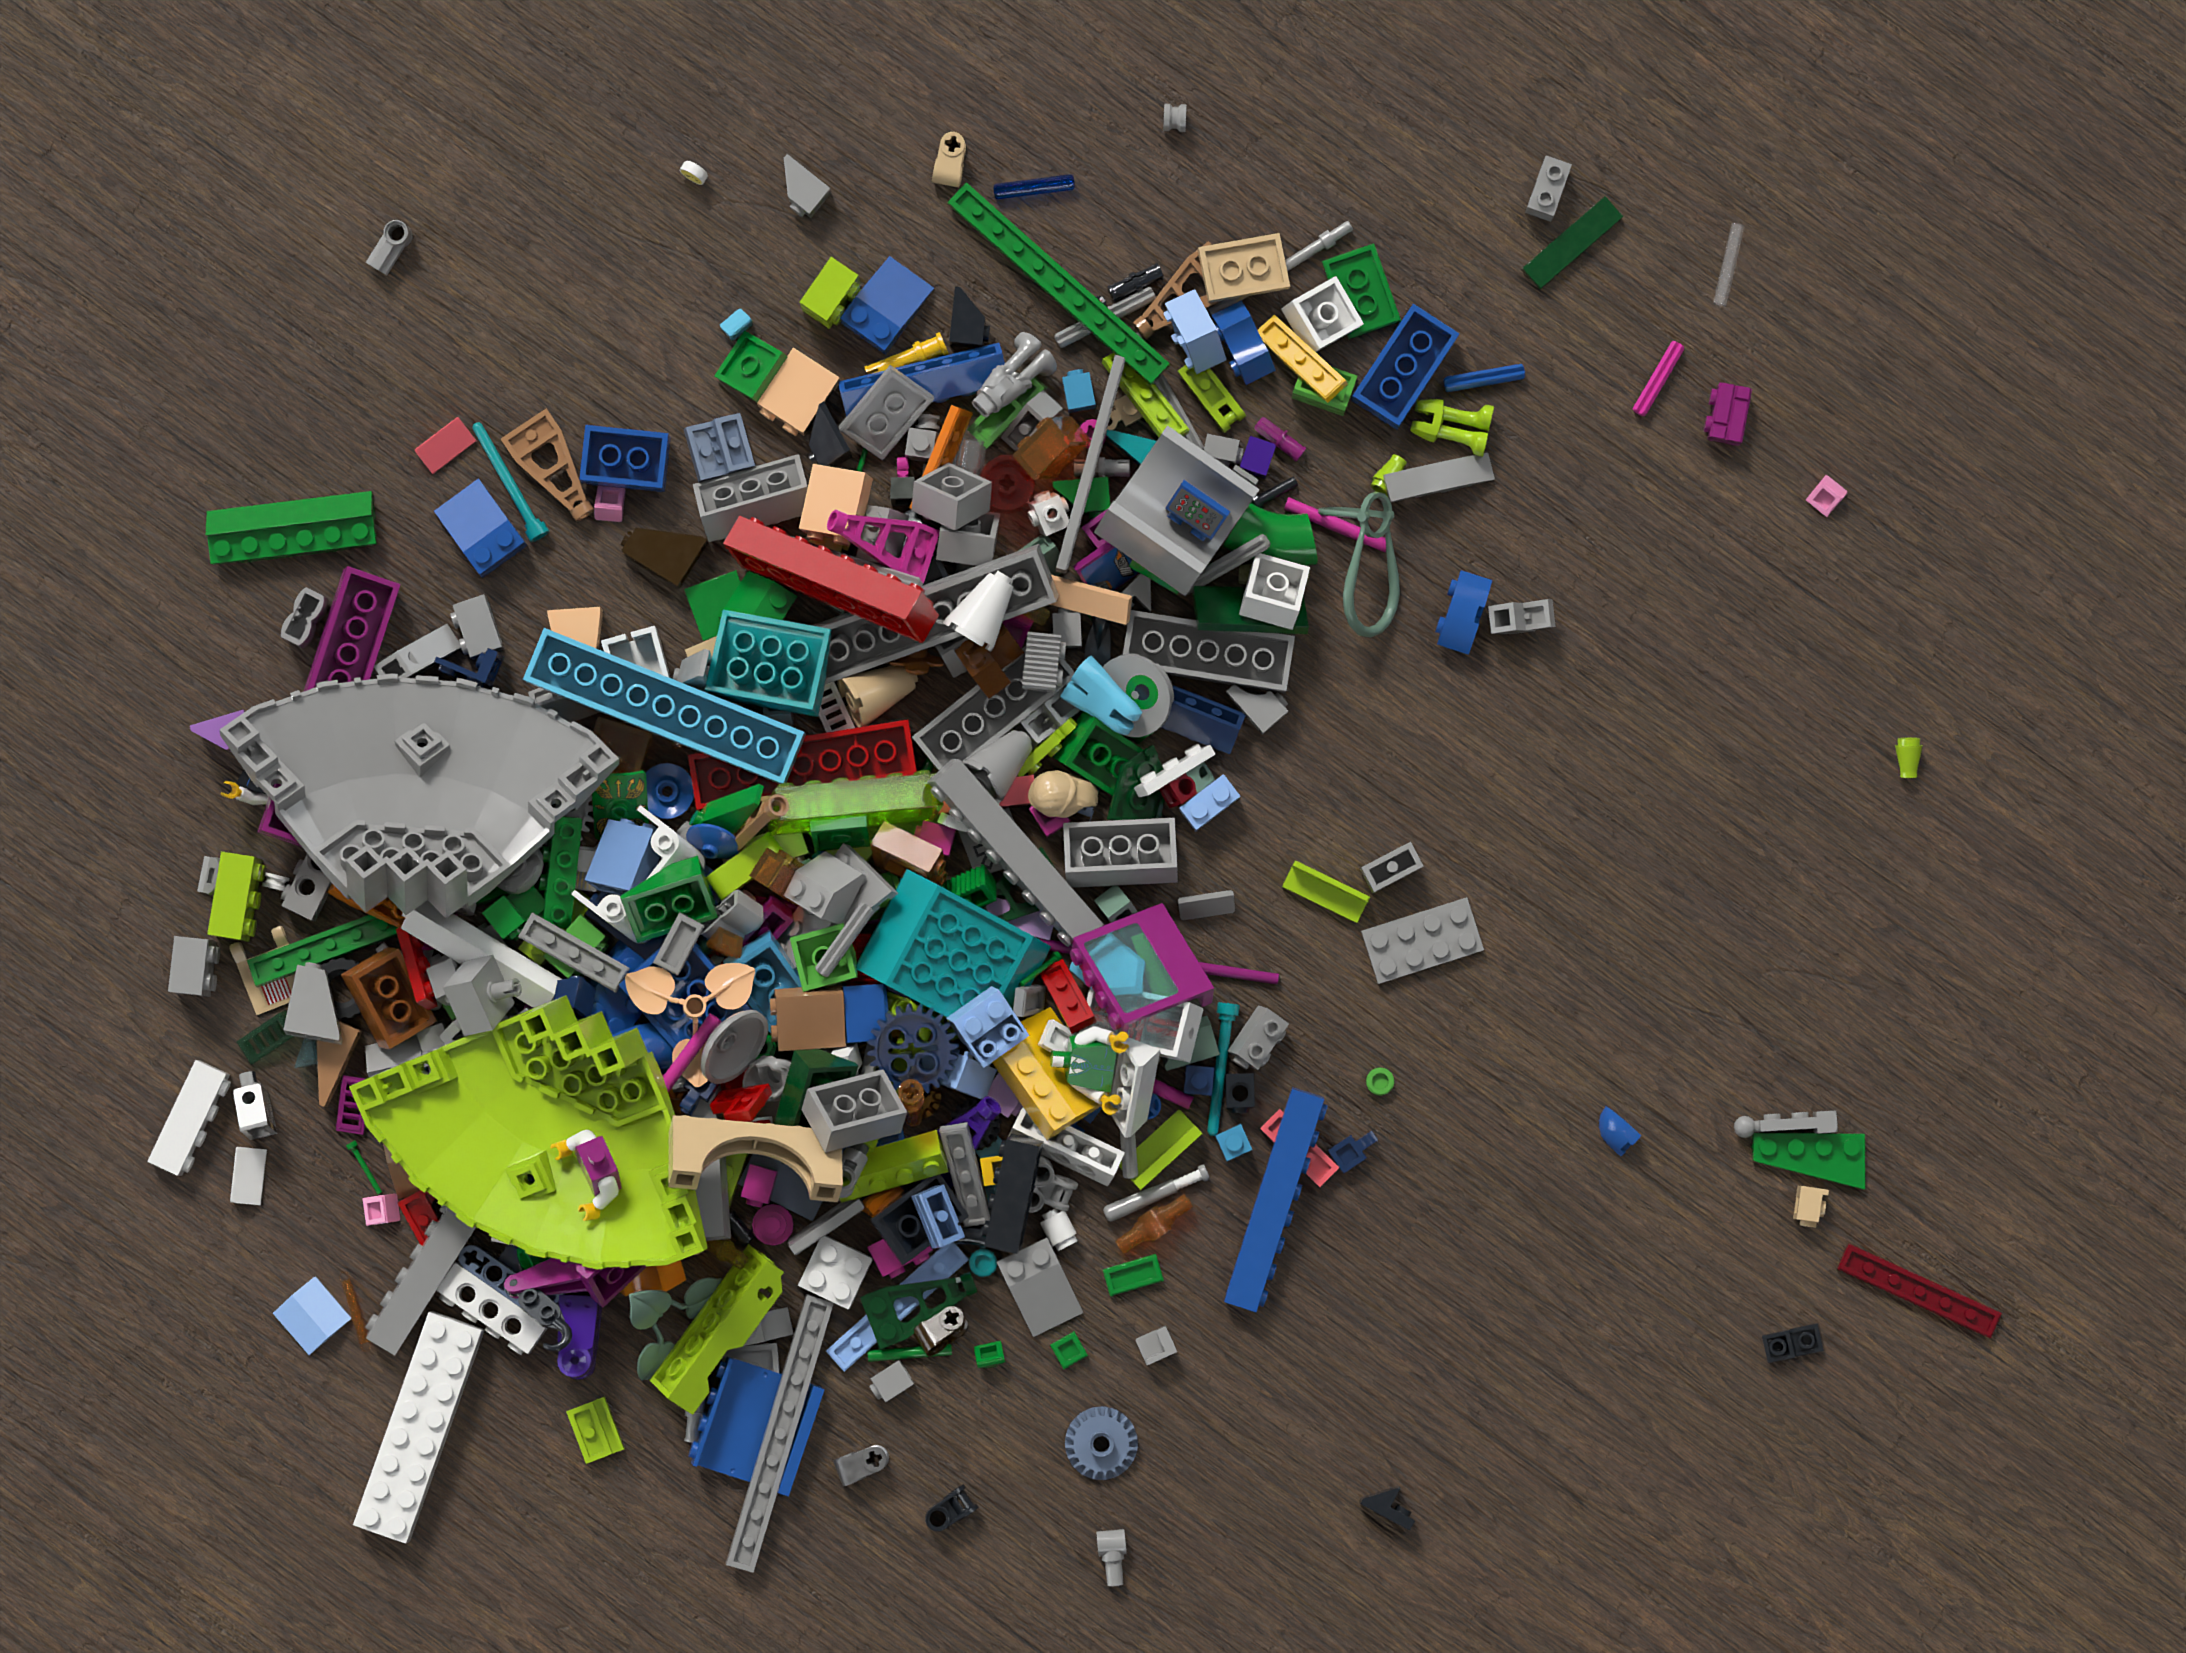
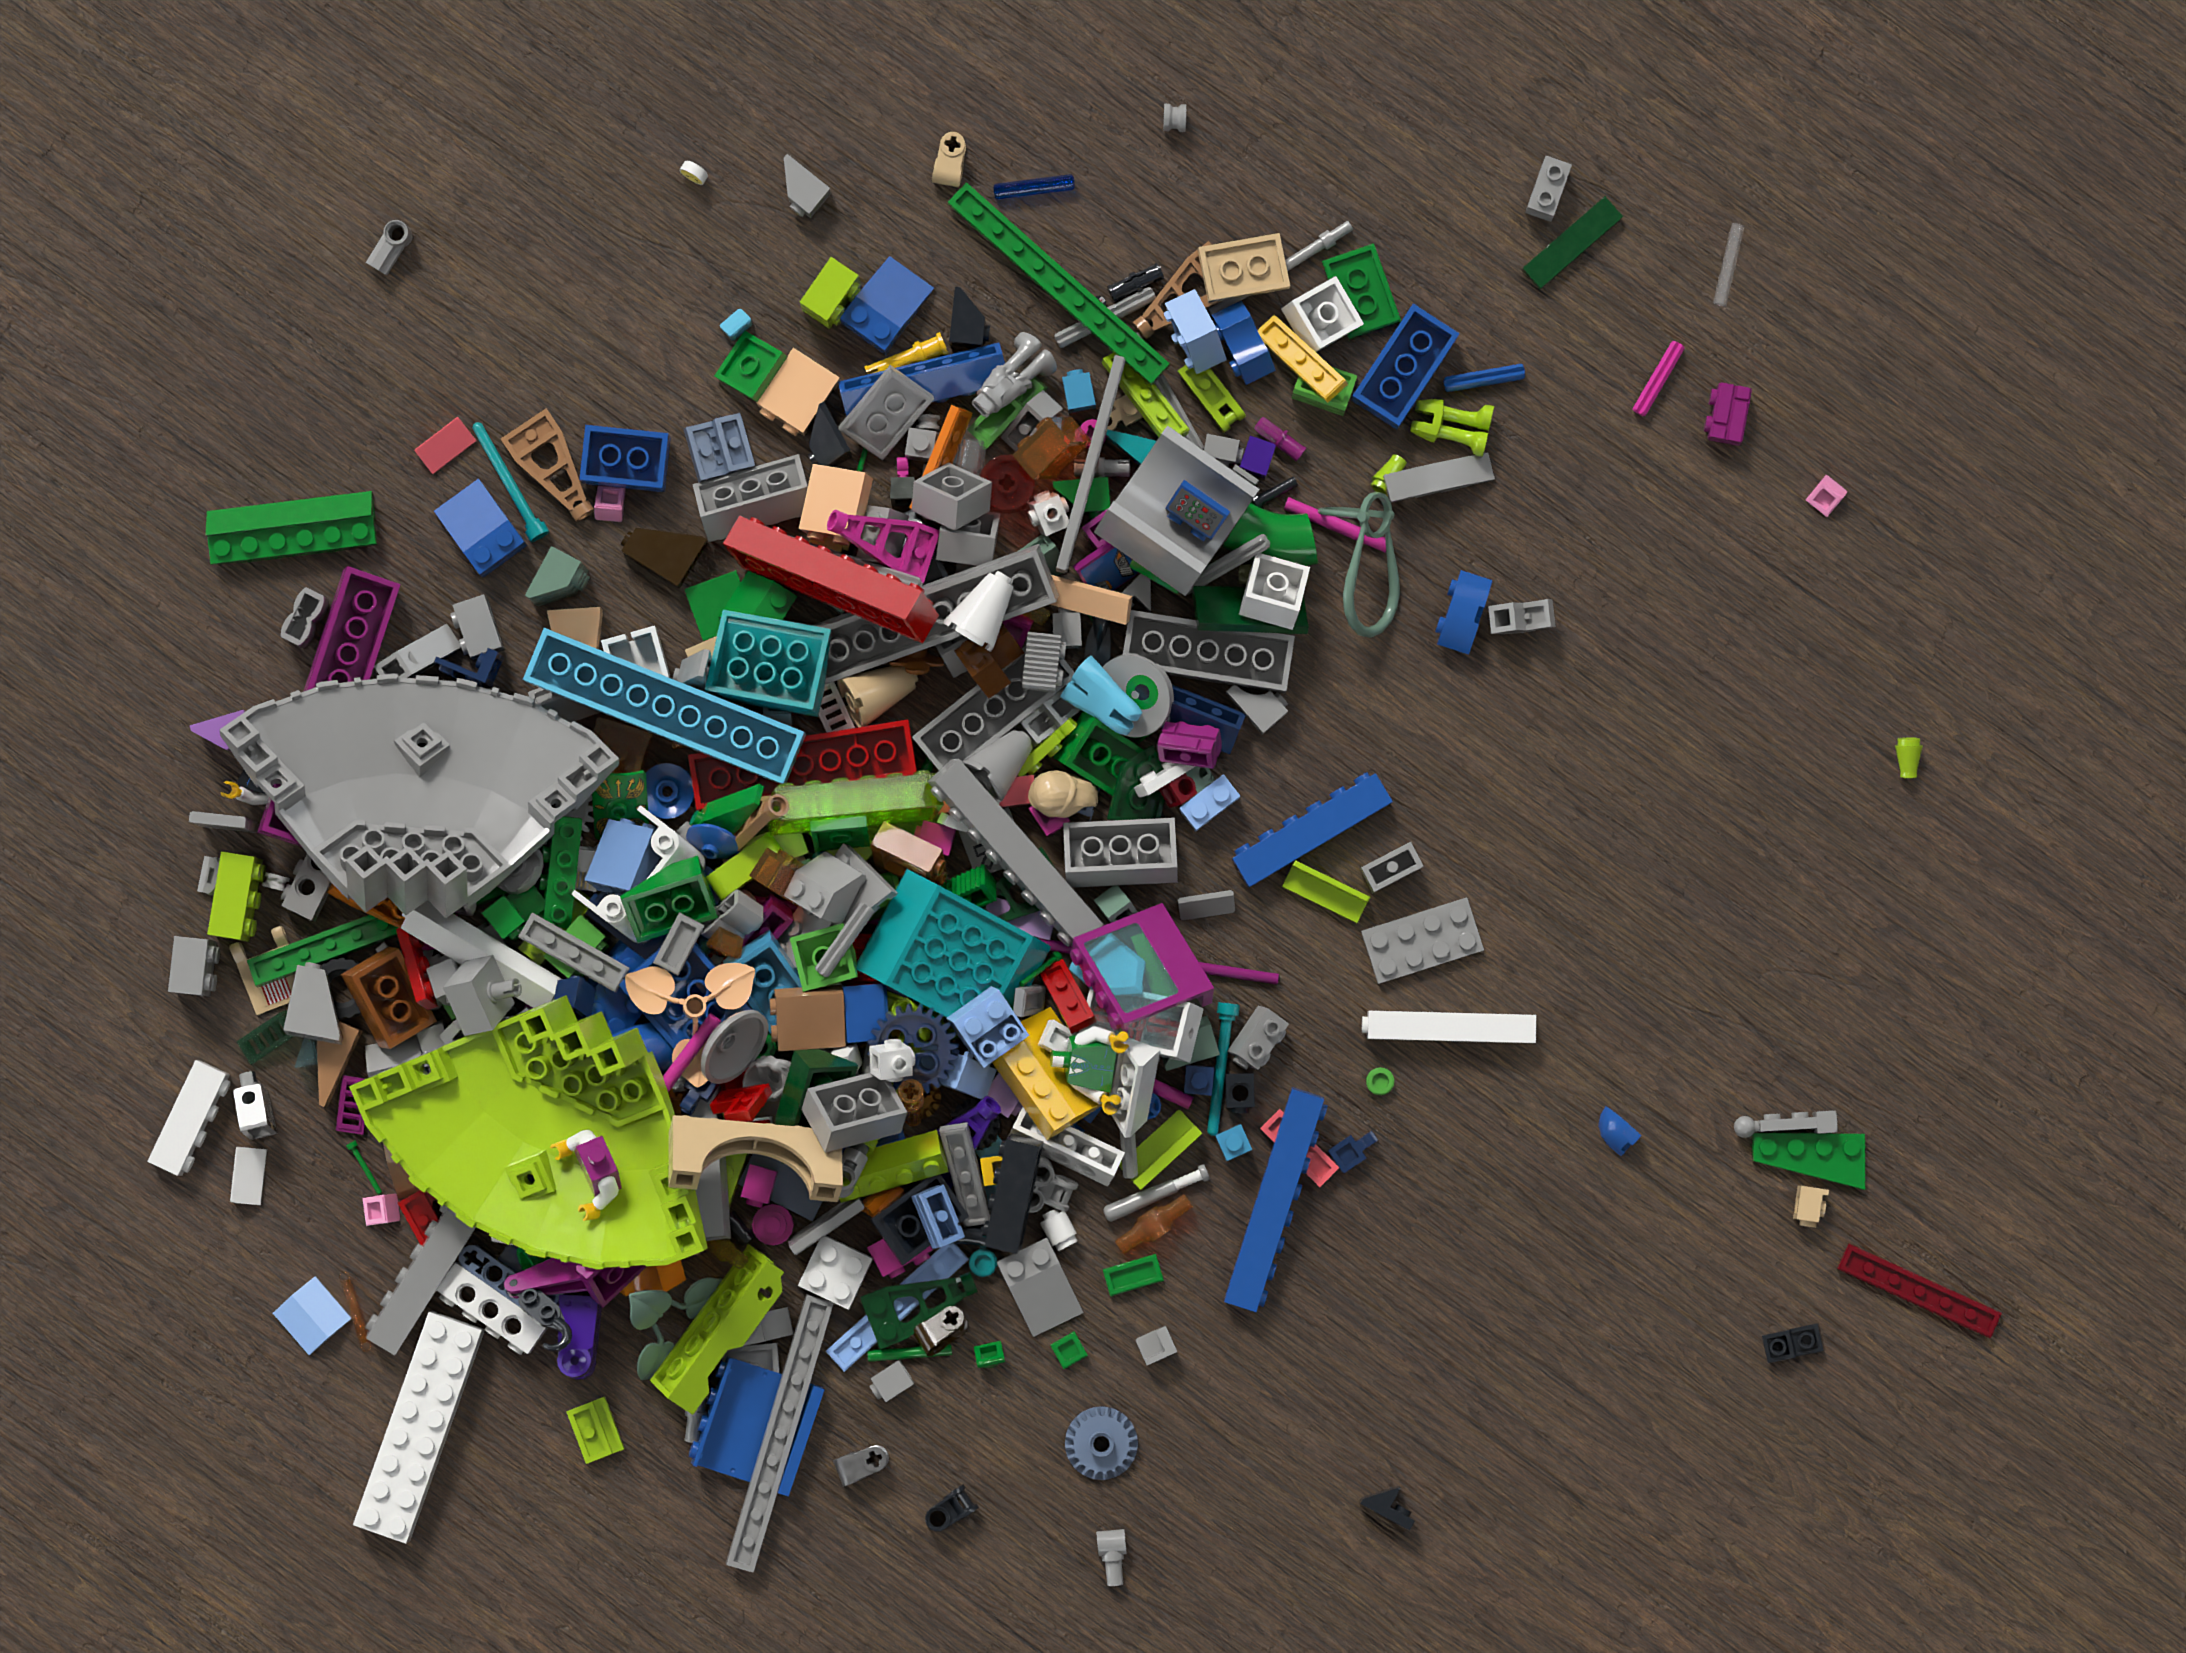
(224, 822): none -> light grey tile
(557, 578): none -> sand green slope
(891, 1060): none -> white brick
(1189, 744): none -> magenta brick
(1312, 829): none -> blue brick
(1449, 1027): none -> white brick

